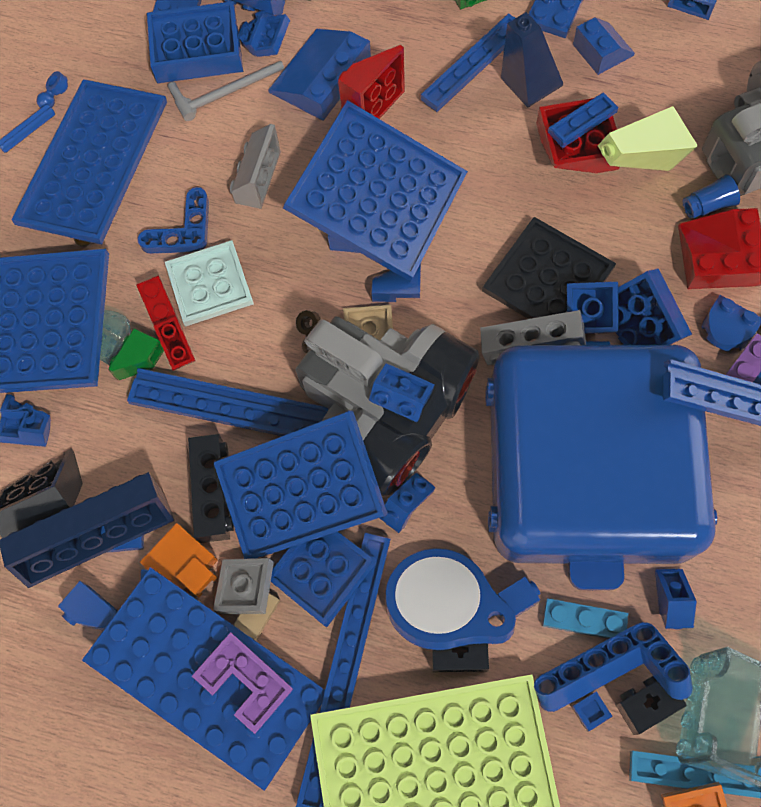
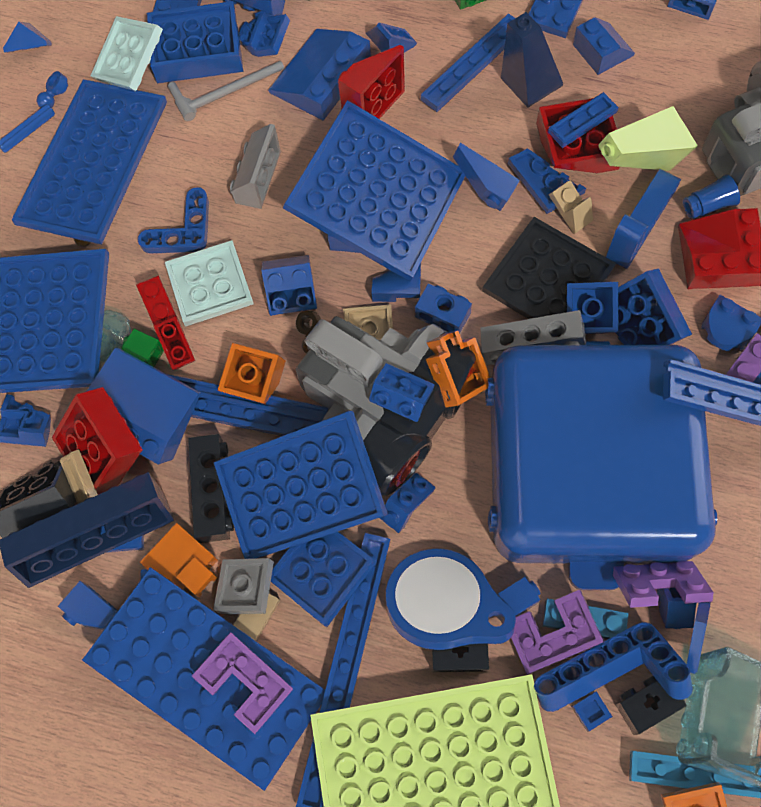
(25, 37): none -> blue slope
(78, 476): none -> tan tile
(100, 436): none -> red slope
(126, 53): none -> light aqua plate
(149, 401): none -> blue slope
(251, 373): none -> orange slope
(289, 285): none -> blue slope
(389, 36): none -> blue slope
(436, 296): none -> blue brick
(444, 379): none -> orange piece
(486, 178): none -> blue slope
(539, 177): none -> blue wing
(572, 207): none -> tan slope
(577, 636): none -> medium lavender plate
(635, 228): none -> blue beam
(640, 582): none -> medium lavender plate
(698, 636): none -> blue tile

